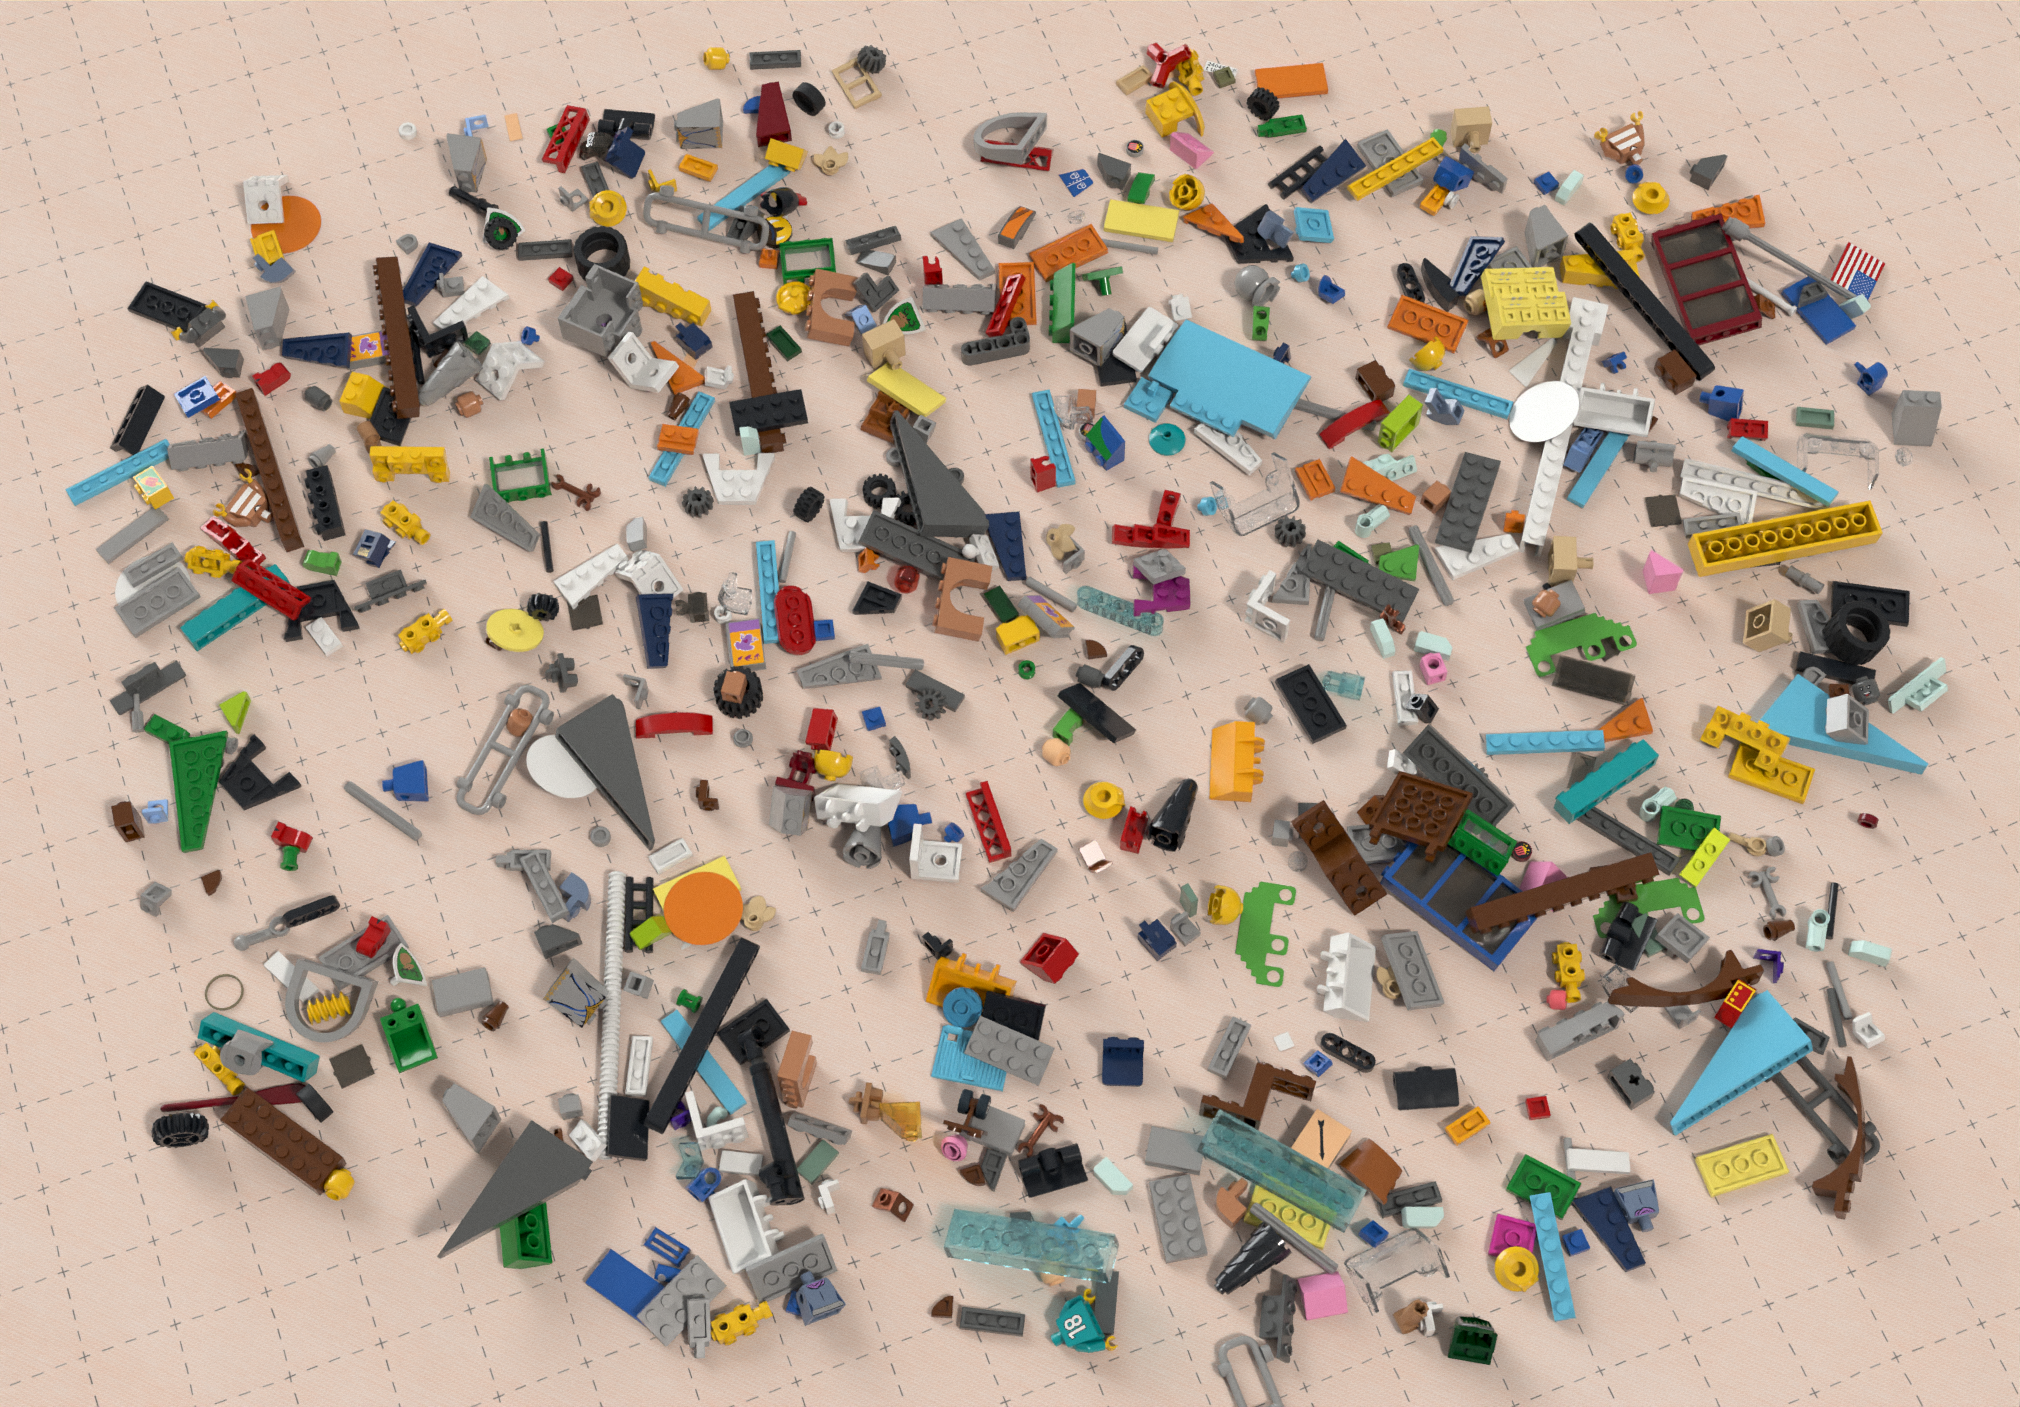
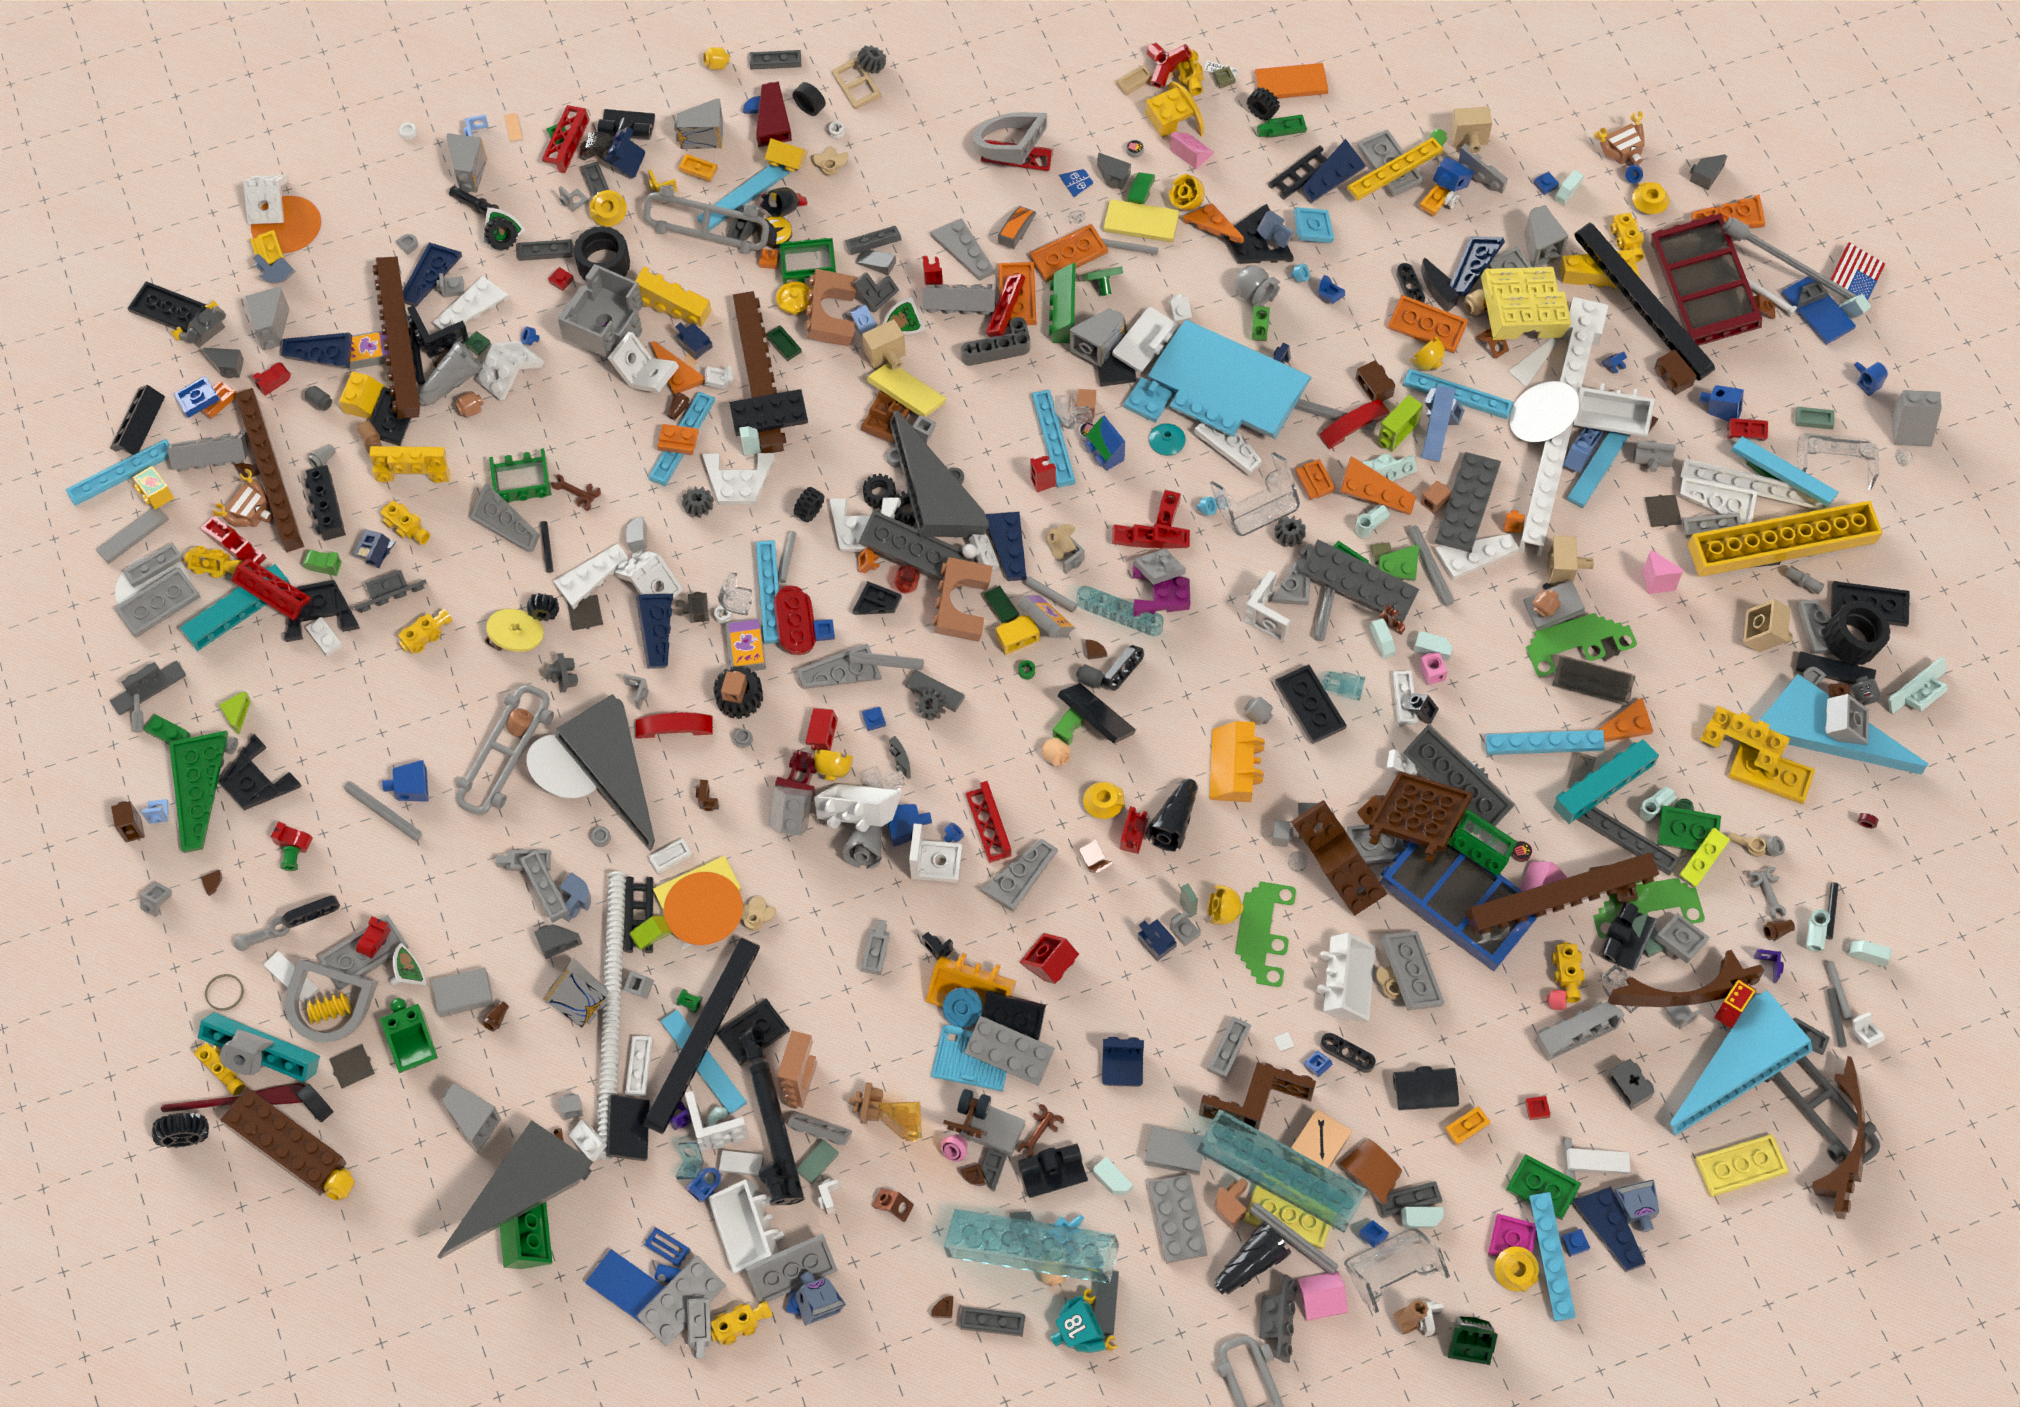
(1438, 423): none -> medium blue tile

